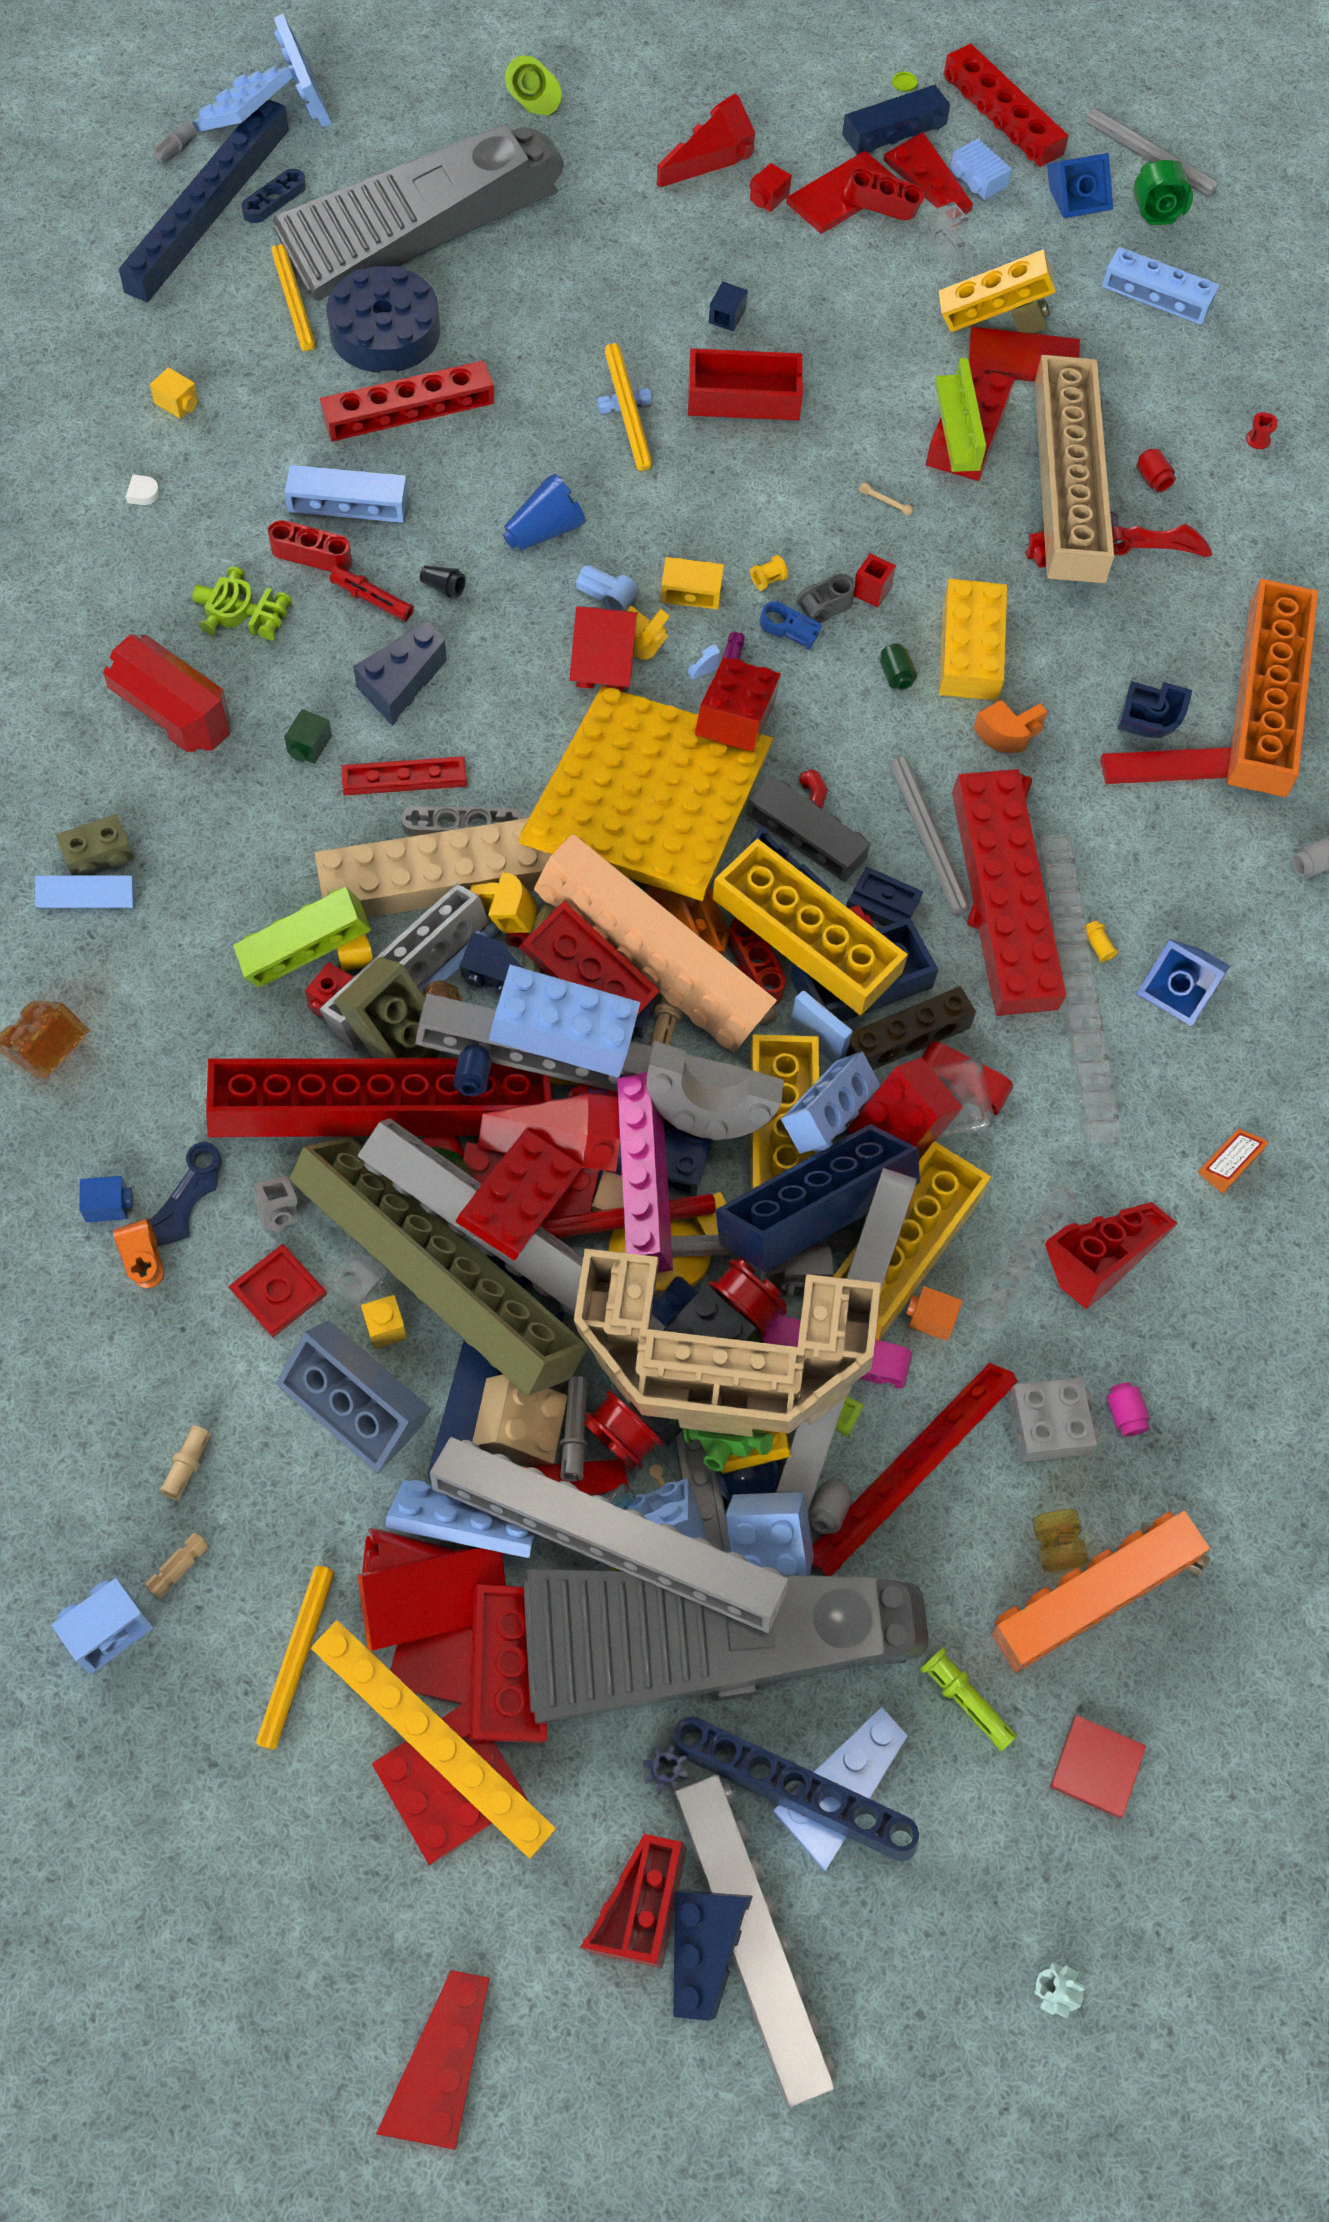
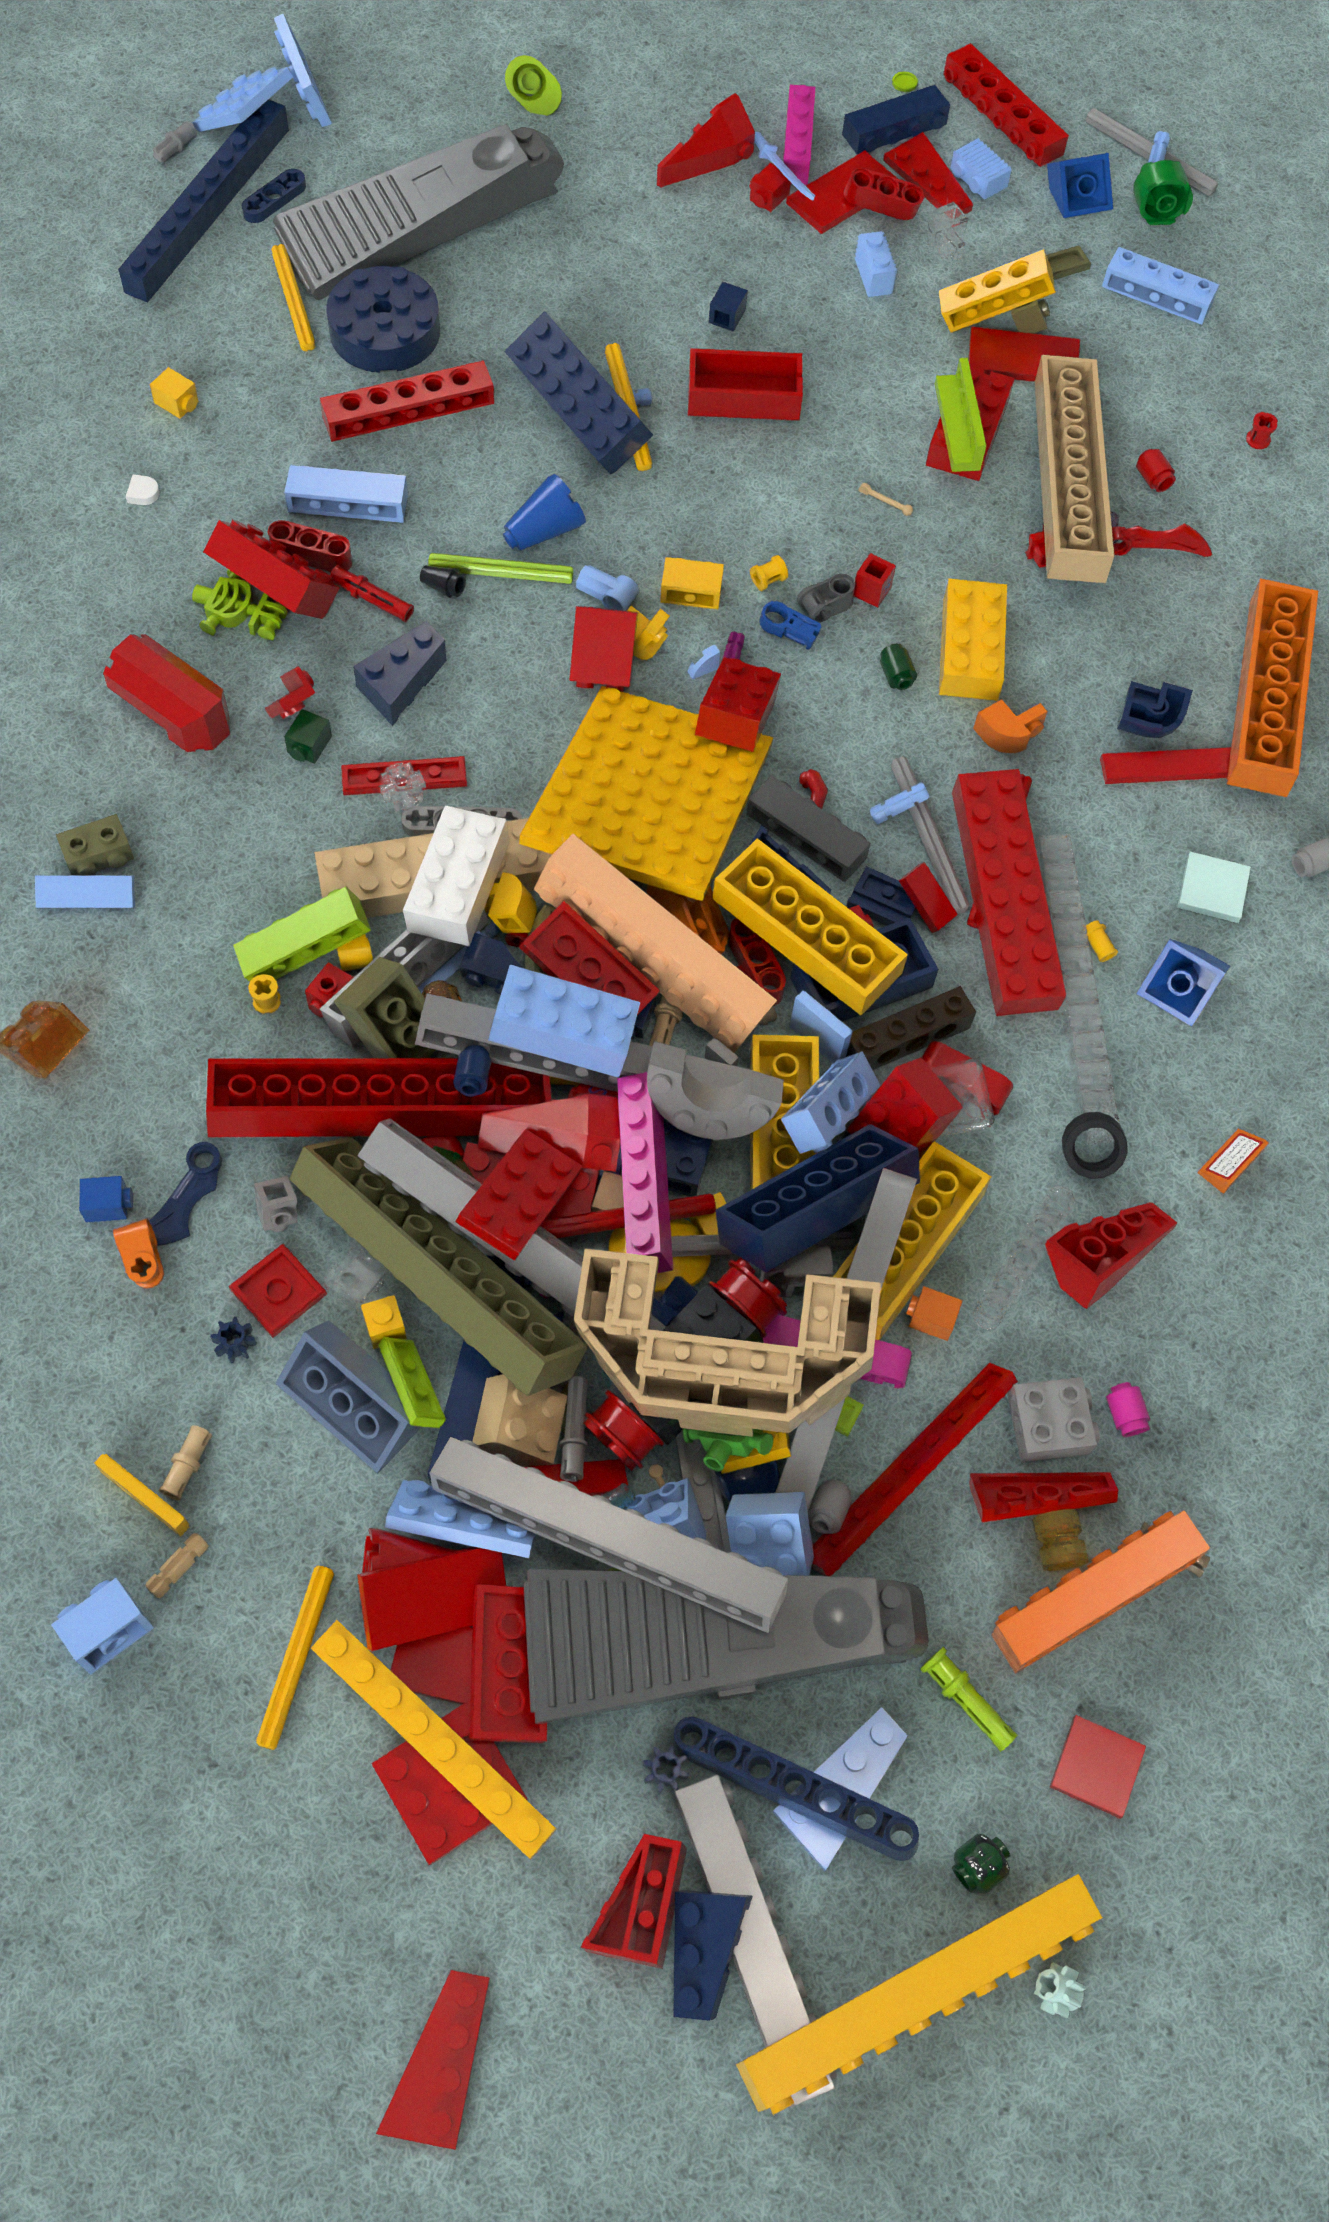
(142, 1494): none -> yellow tile
(240, 1344): none -> dark blue gear
(265, 993): none -> yellow bush
(271, 568): none -> red piece
(300, 688): none -> red bracket
(406, 796): none -> clear brick
(412, 1382): none -> lime tile
(456, 875): none -> white brick
(503, 568): none -> lime axle
(578, 393): none -> dark blue brick
(720, 1053): none -> light grey tile
(769, 152): none -> light blue sword
(799, 130): none -> dark pink brick
(875, 264): none -> light blue brick
(899, 803): none -> light blue axle
(916, 1994): none -> yellow brick
(928, 897): none -> red tile
(981, 1863): none -> dark green head
(1026, 1494): none -> red wing
(1068, 262): none -> olive tile
(1094, 1169): none -> black tyre
(1159, 148): none -> light blue axle
(1214, 887): none -> light aqua tile

